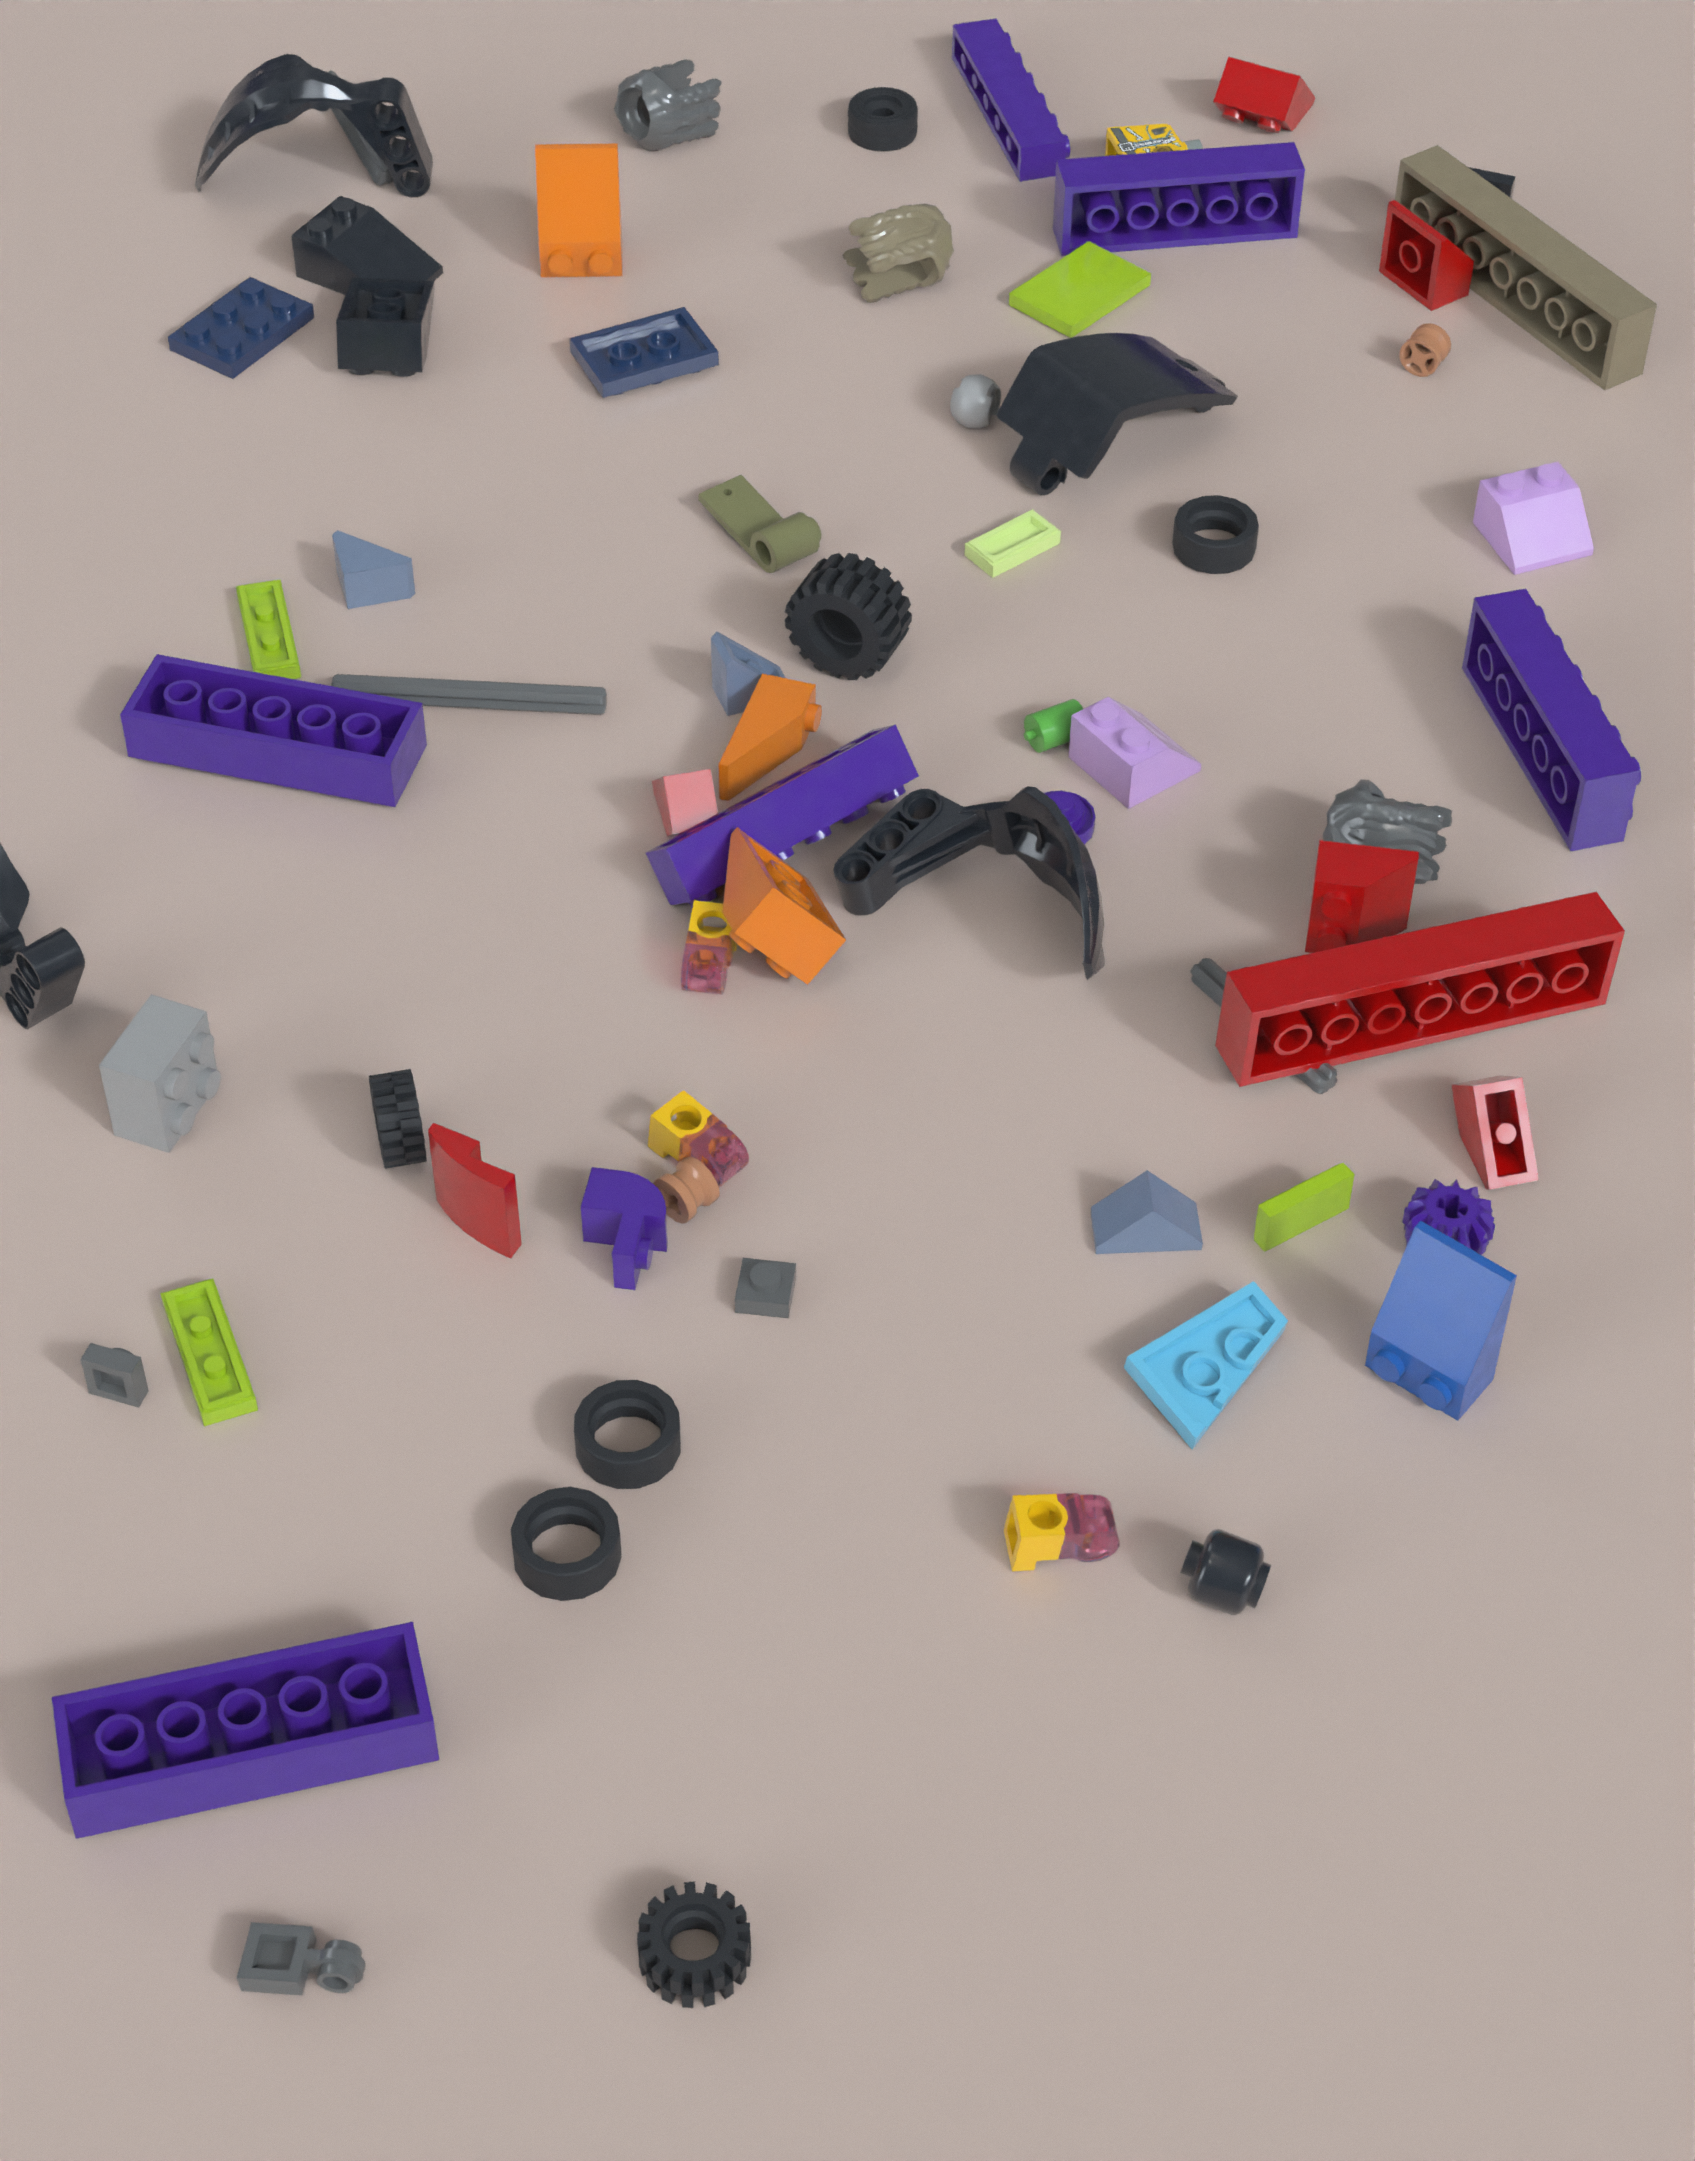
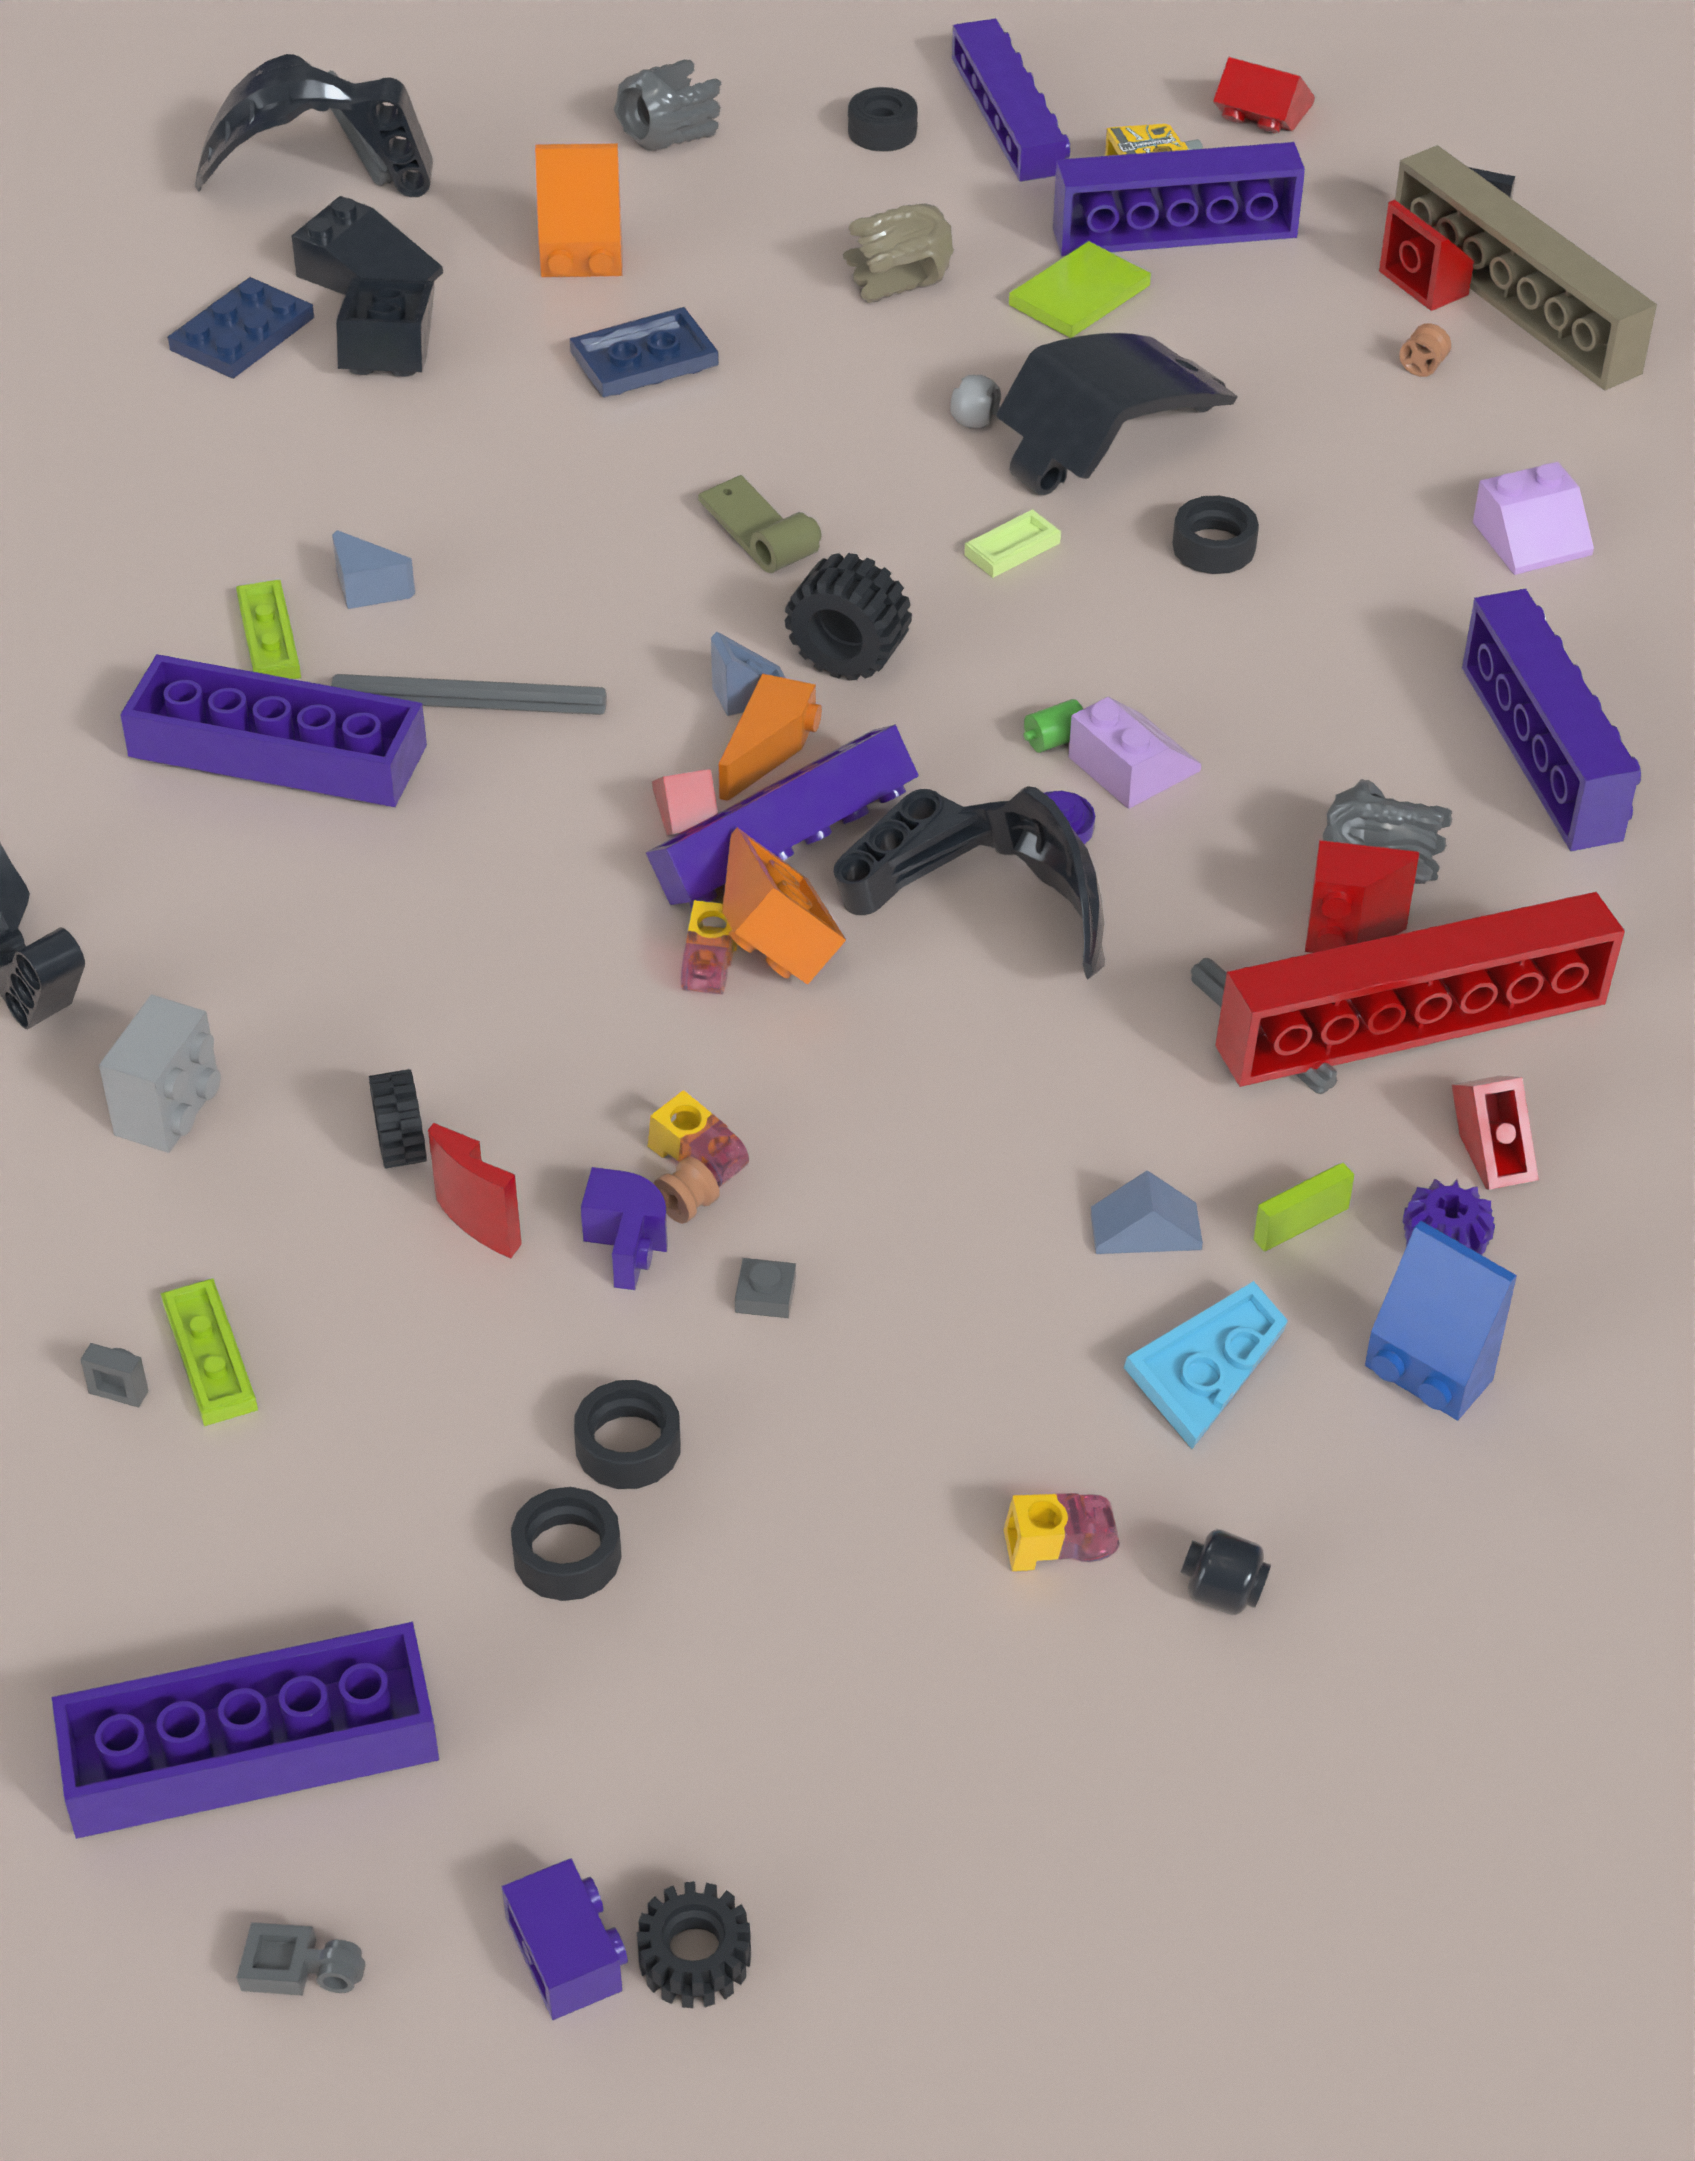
(564, 1937): none -> dark purple brick

